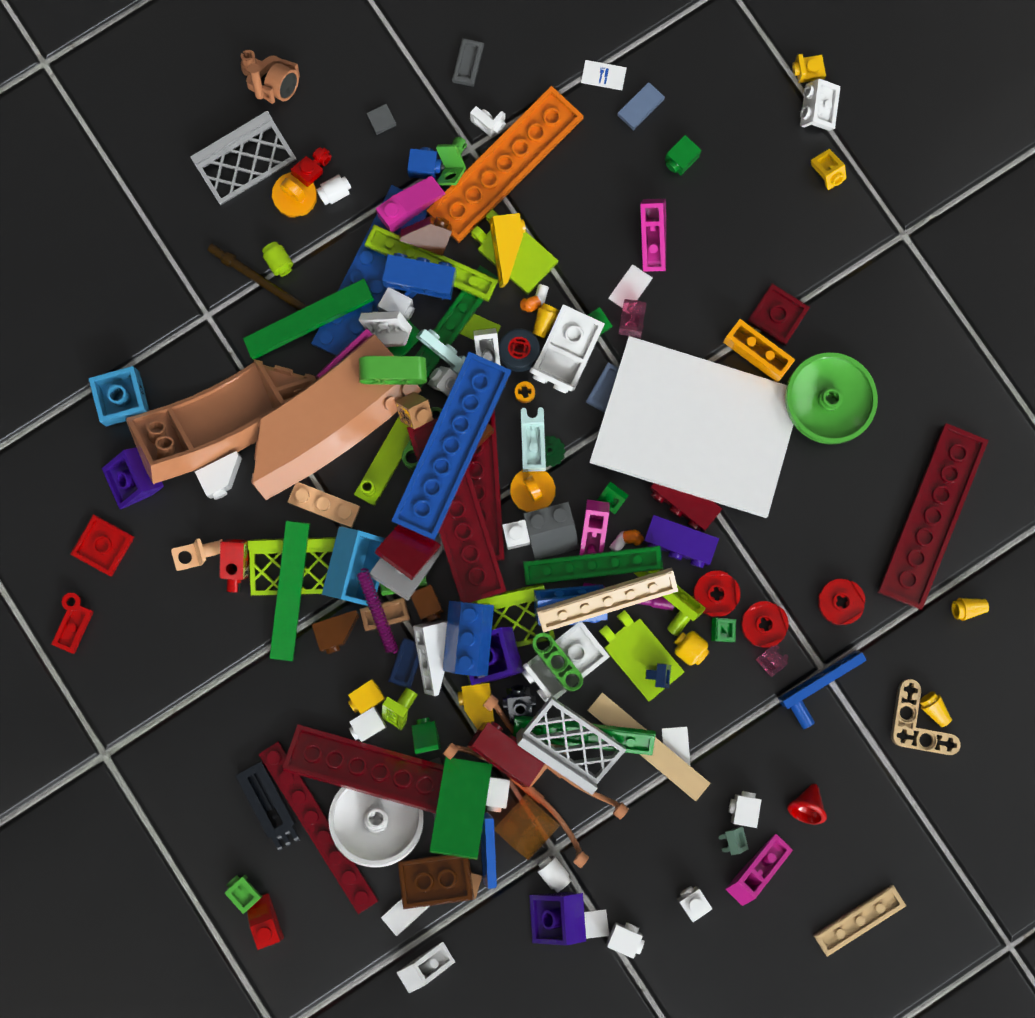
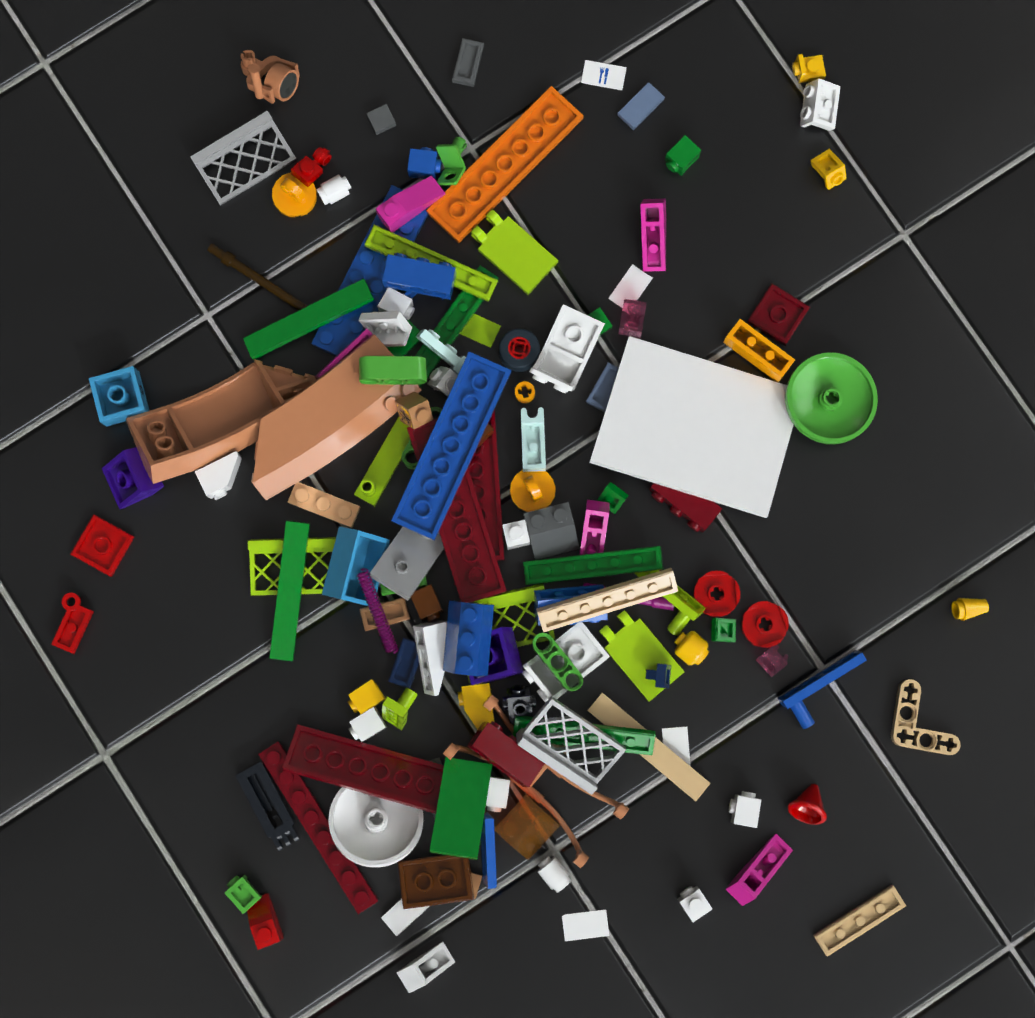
(198, 553): light nougat bracket -> none
(234, 552): red torso -> none
(277, 259): lime brick -> none
(334, 631): reddish brown slope -> none
(407, 551): dark red tile -> none
(425, 736): green slope -> none
(428, 234): slope -> none
(485, 121): white bracket -> none
(487, 344): white slope -> none
(506, 238): yellow slope -> none
(533, 303): orange arm -> none
(545, 320): yellow cone -> none
(553, 451): dark green piece -> none
(557, 918): dark purple slope -> none
(625, 939): white brick -> none
(626, 537): arm -> none
(681, 541): dark purple brick -> none
(736, 841): sand green tile -> none
(836, 614): red plate -> none
(933, 516): dark red plate -> none
(934, 707): yellow cone -> none

